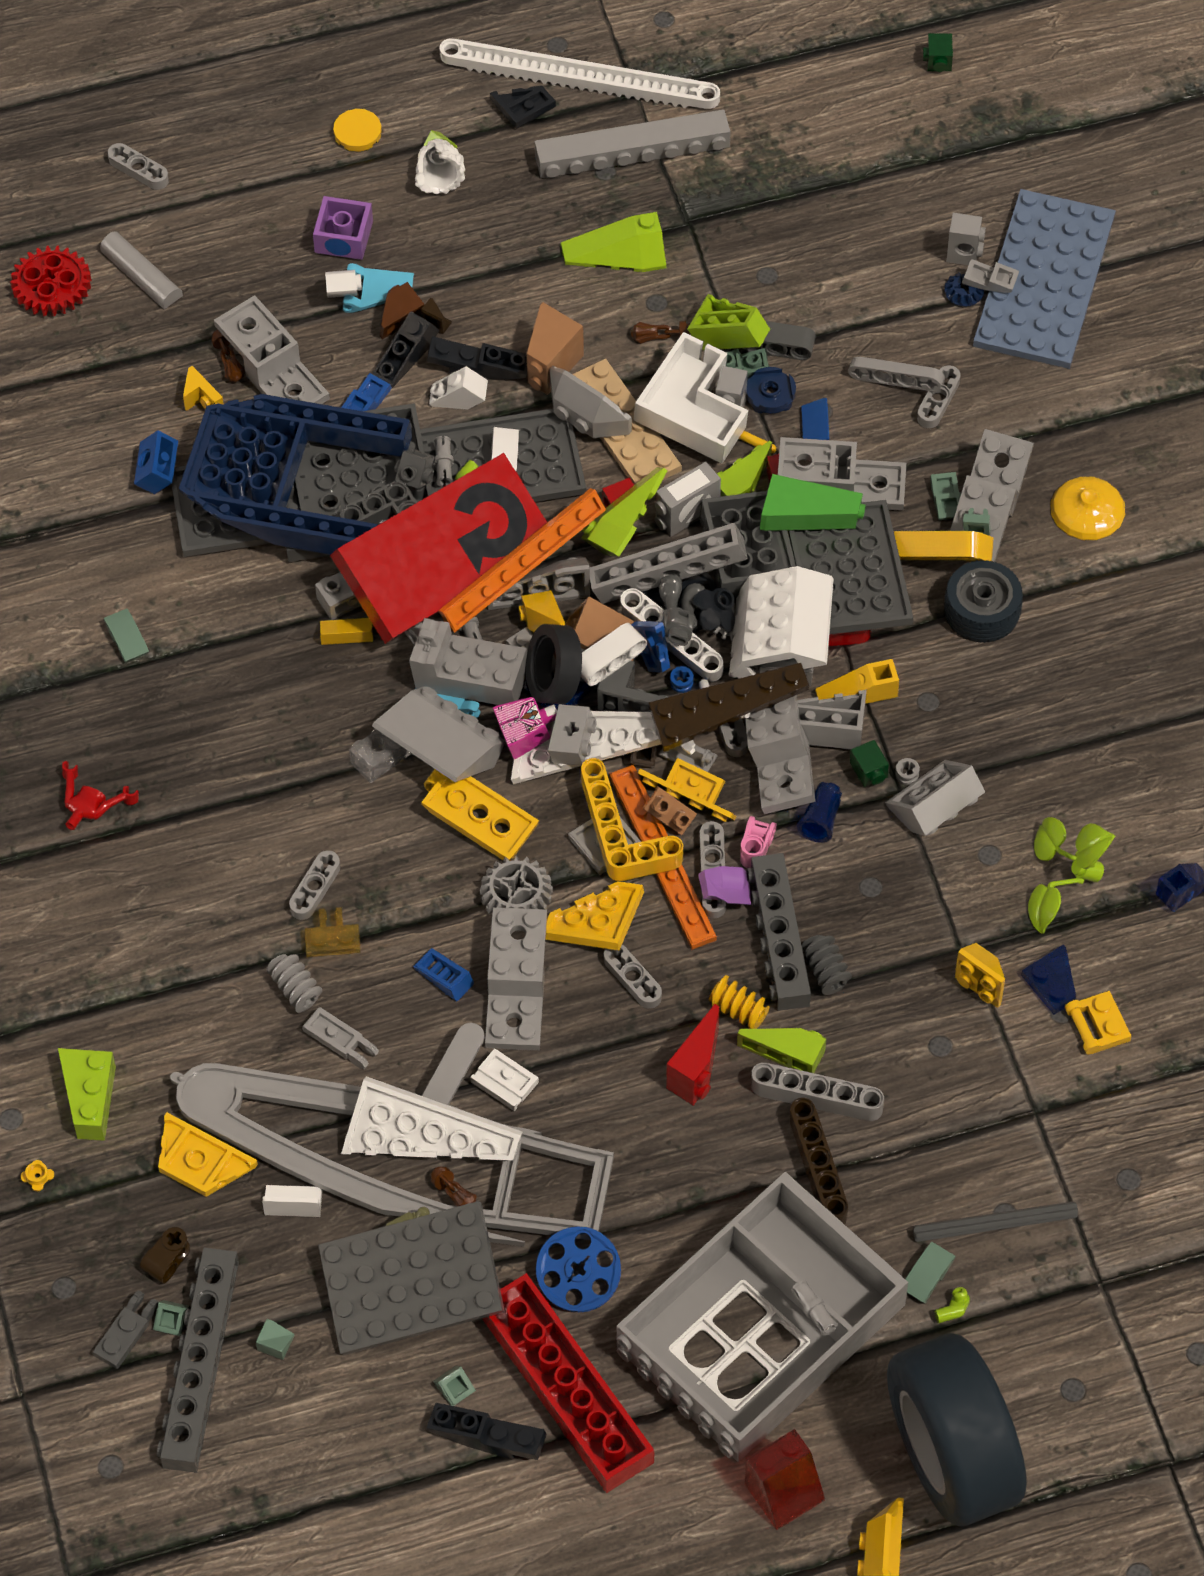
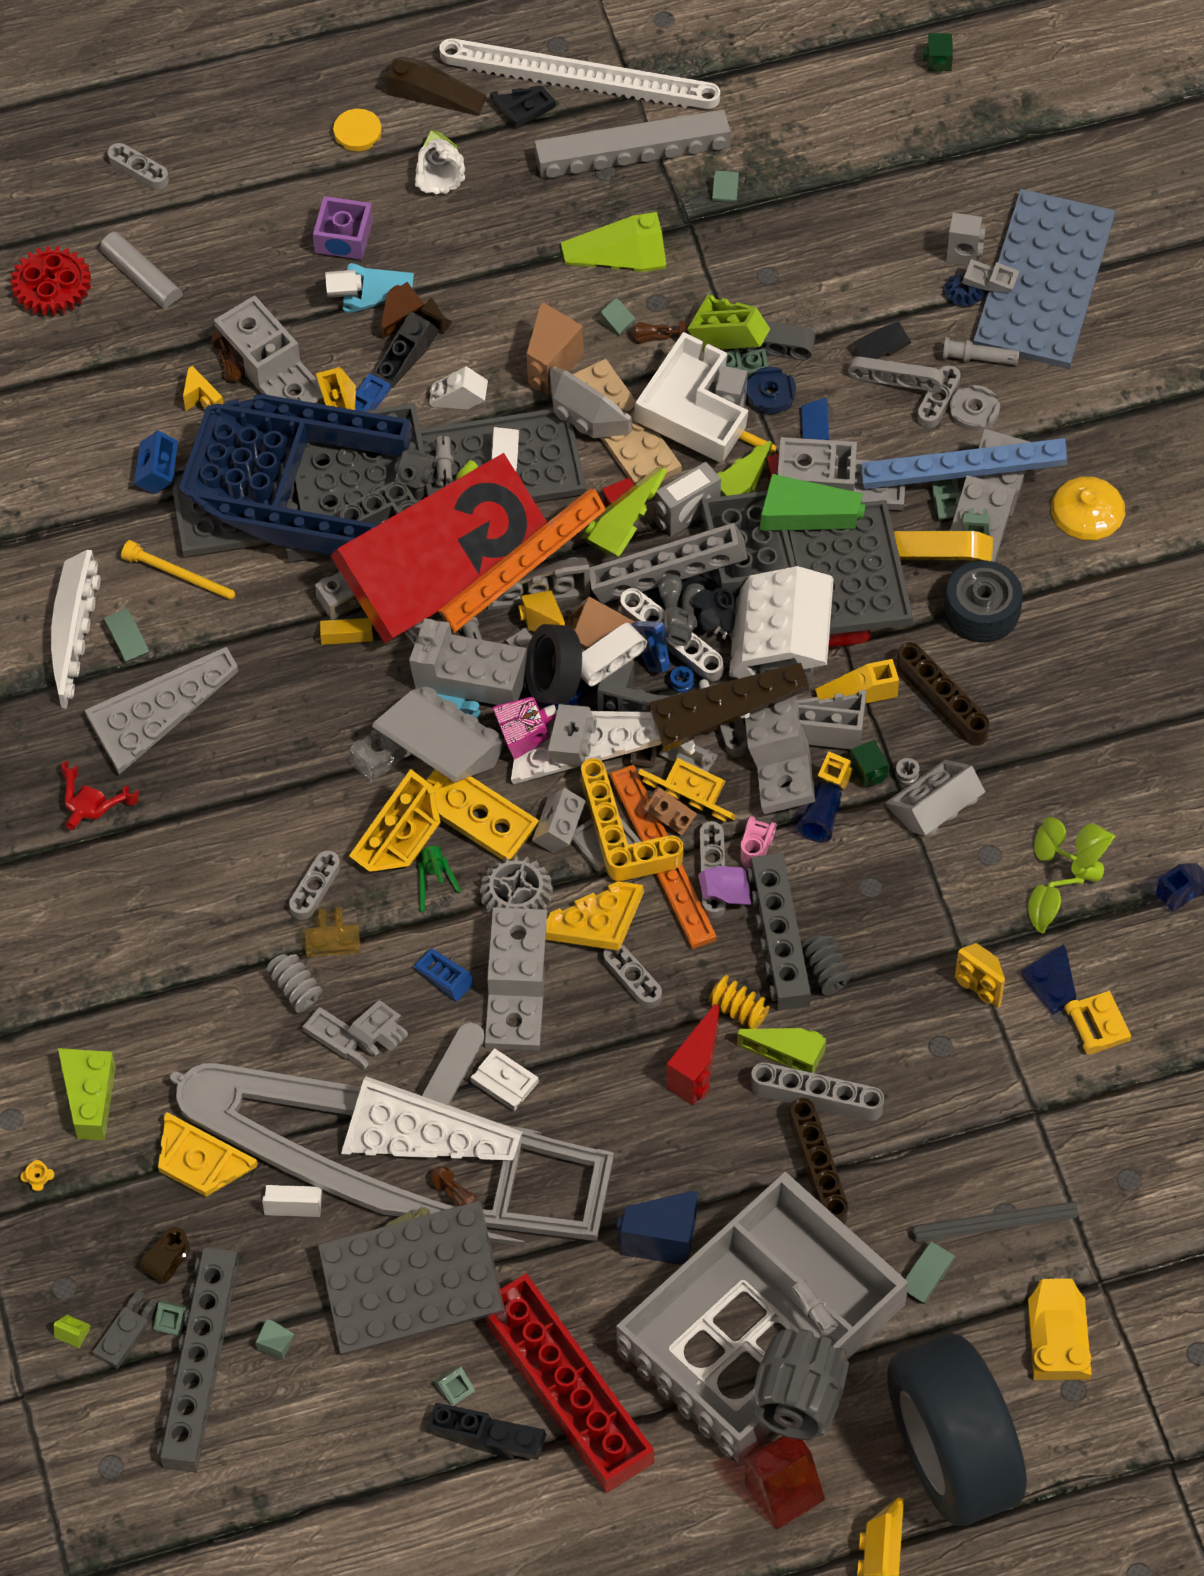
(71, 621): none -> white wedge
(71, 1330): none -> lime slope
(133, 552): none -> yellow piece
(146, 713): none -> light grey wing
(337, 388): none -> yellow slope
(379, 1025): none -> light grey hinge
(400, 827): none -> yellow wedge
(429, 85): none -> dark brown wedge
(433, 863): none -> green plant
(488, 361): black slope -> none
(558, 820): none -> light grey brick
(564, 1268): blue wedge -> none
(616, 317): none -> sand green slope
(659, 1228): none -> dark blue slope
(725, 186): none -> sand green slope
(799, 1384): none -> dark grey wheel
(836, 770): none -> yellow leg
(882, 341): none -> black slope
(941, 683): none -> dark brown beam
(956, 1307): lime arm -> none
(963, 463): none -> medium blue plate
(968, 351): none -> light grey pin
(972, 419): none -> light grey tile
(1059, 1331): none -> yellow slope

